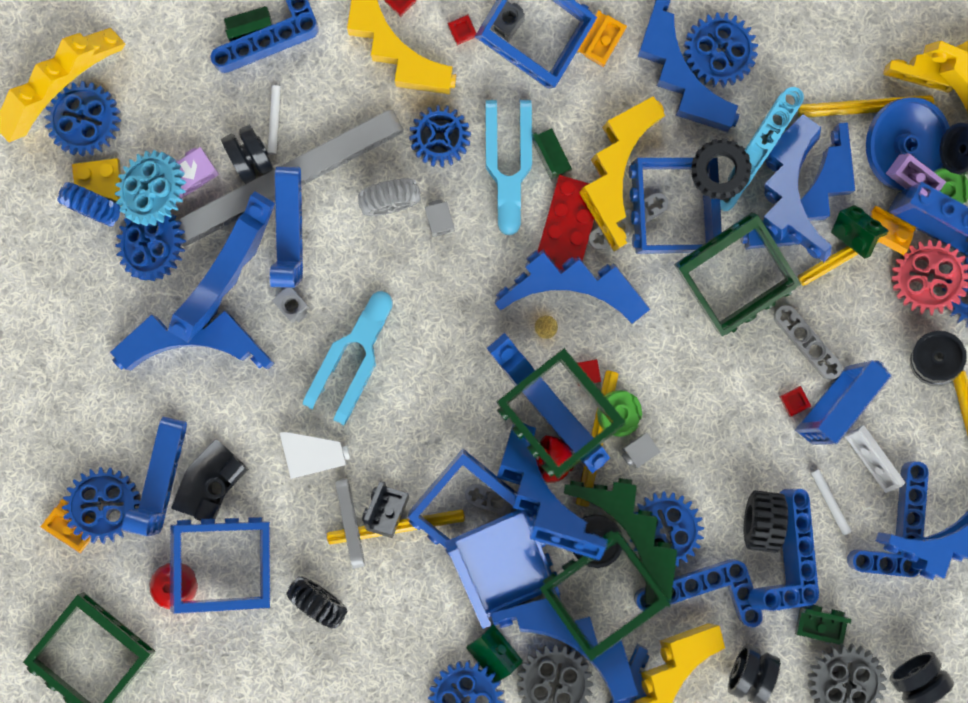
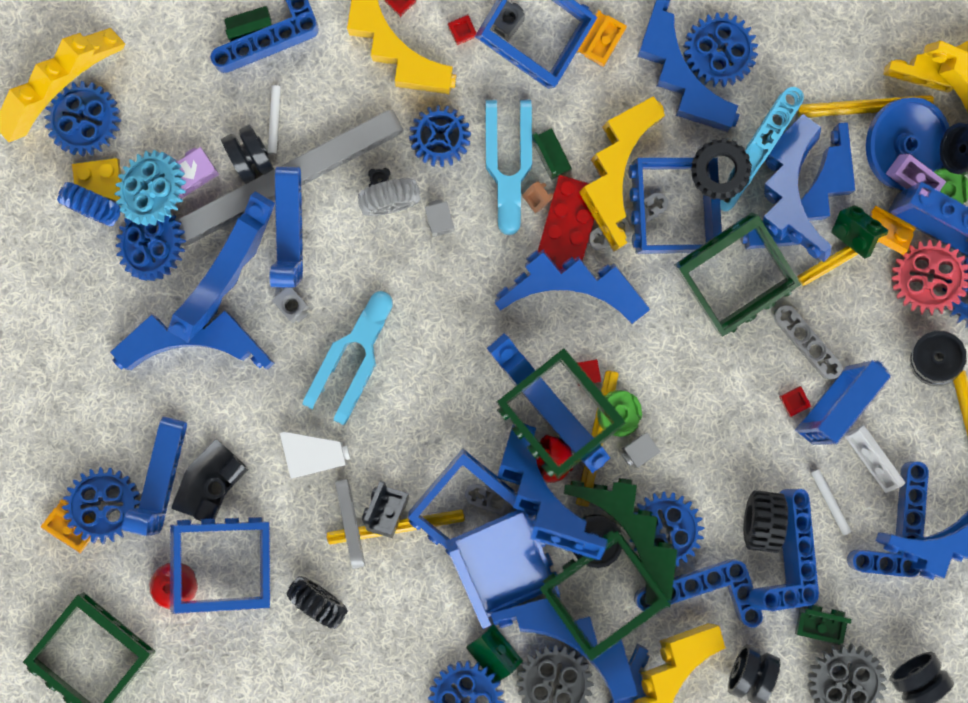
(378, 173): none -> black plate
(537, 196): none -> nougat tile
(546, 327): clear yellow tile -> none

